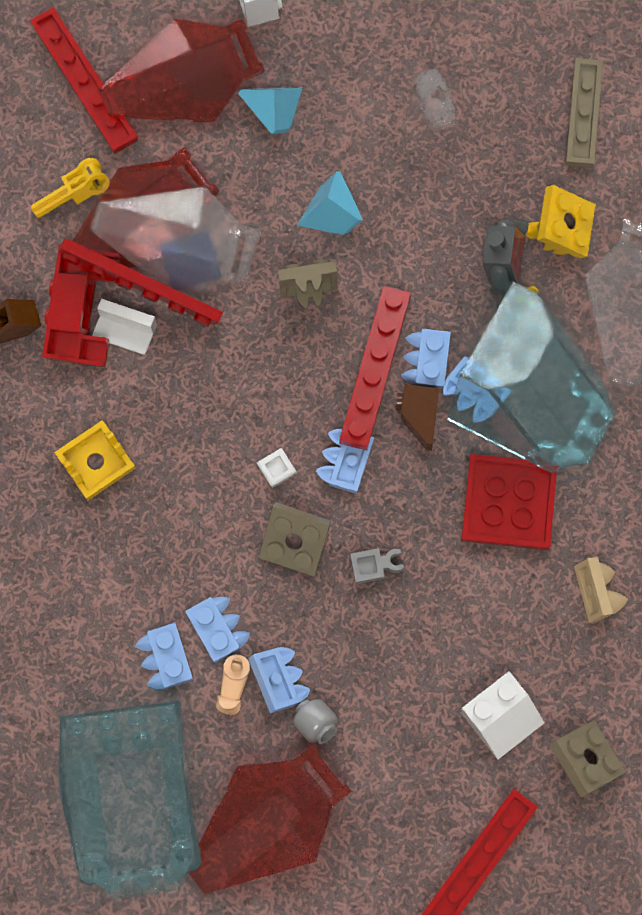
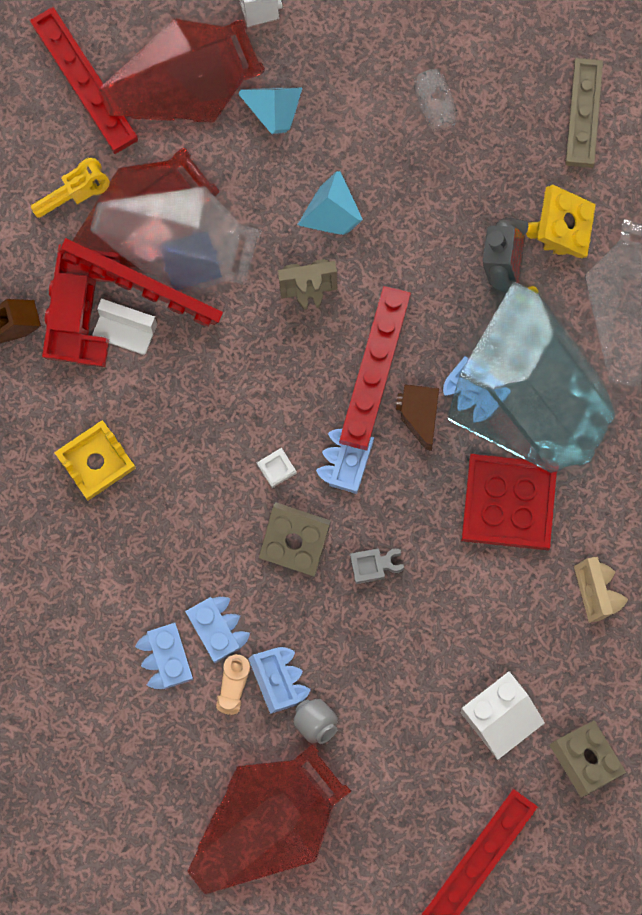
(129, 798): clear light blue windscreen -> none
(430, 359): light blue plate -> none

